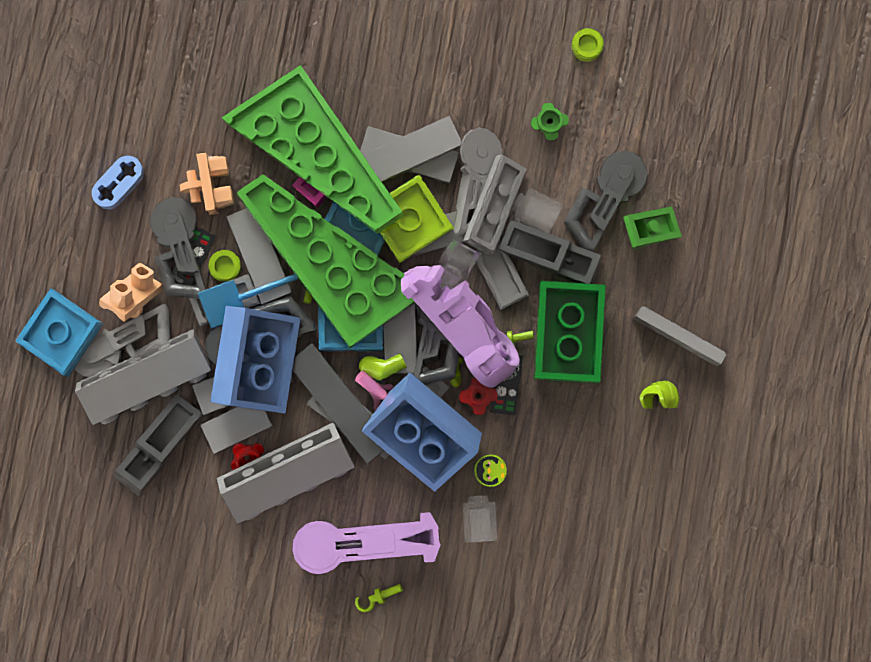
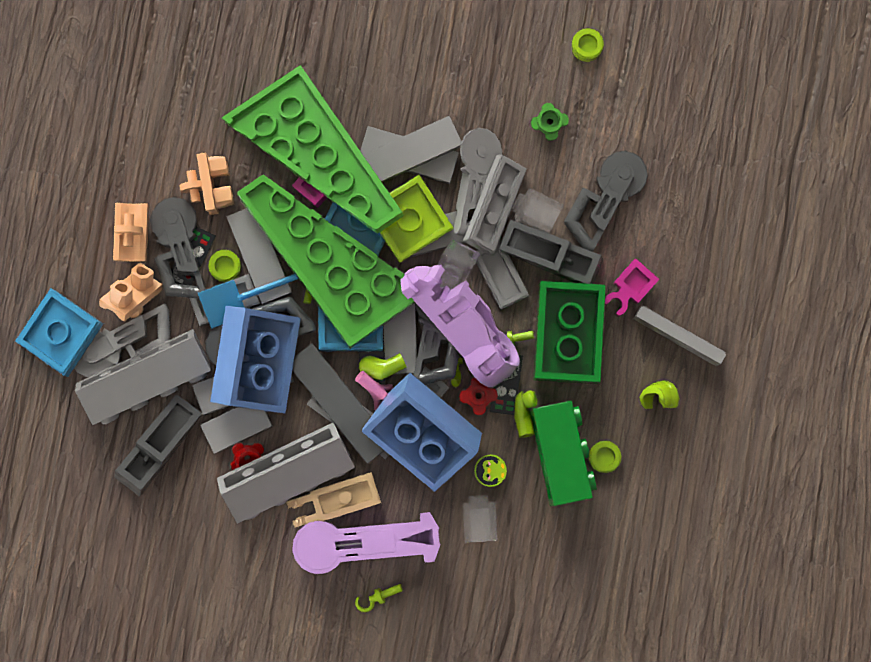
(123, 188): light blue beam -> none
(131, 232): none -> light nougat hips
(338, 499): none -> tan hinge
(522, 415): none -> lime arm
(562, 453): none -> green brick
(604, 456): none -> lime tile
(633, 285): none -> dark pink plate
(651, 227): bright green slope -> none

